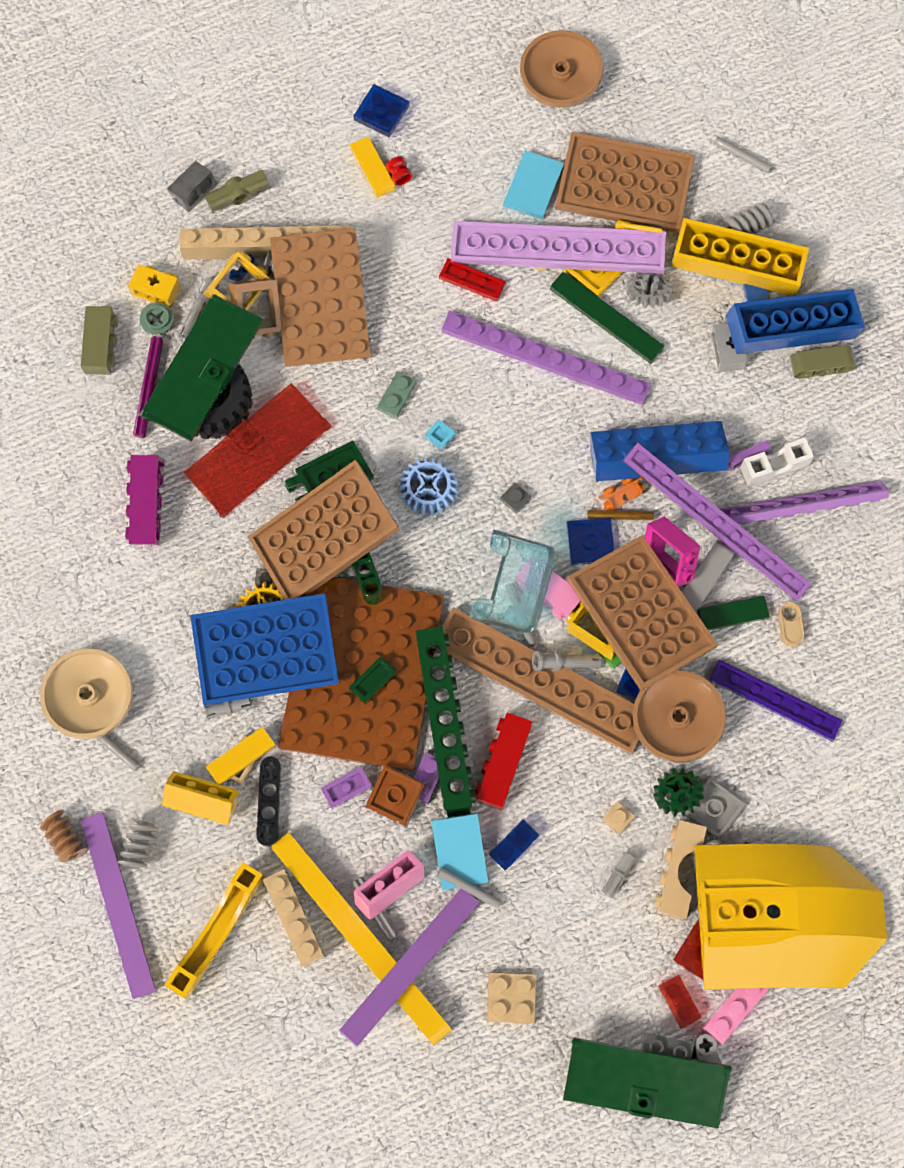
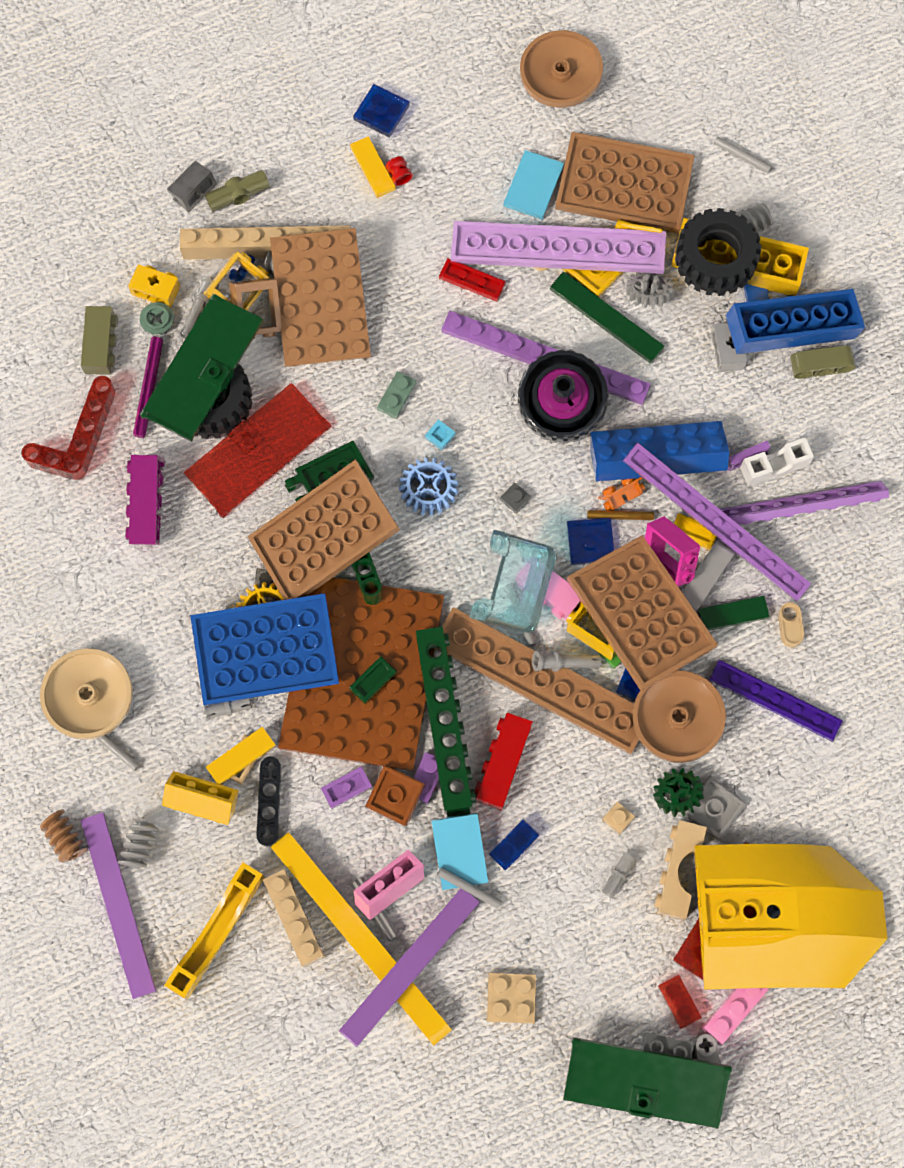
(80, 436): none -> clear red beam
(563, 396): none -> black wheel
(695, 531): none -> yellow tile
(723, 227): none -> black tyre

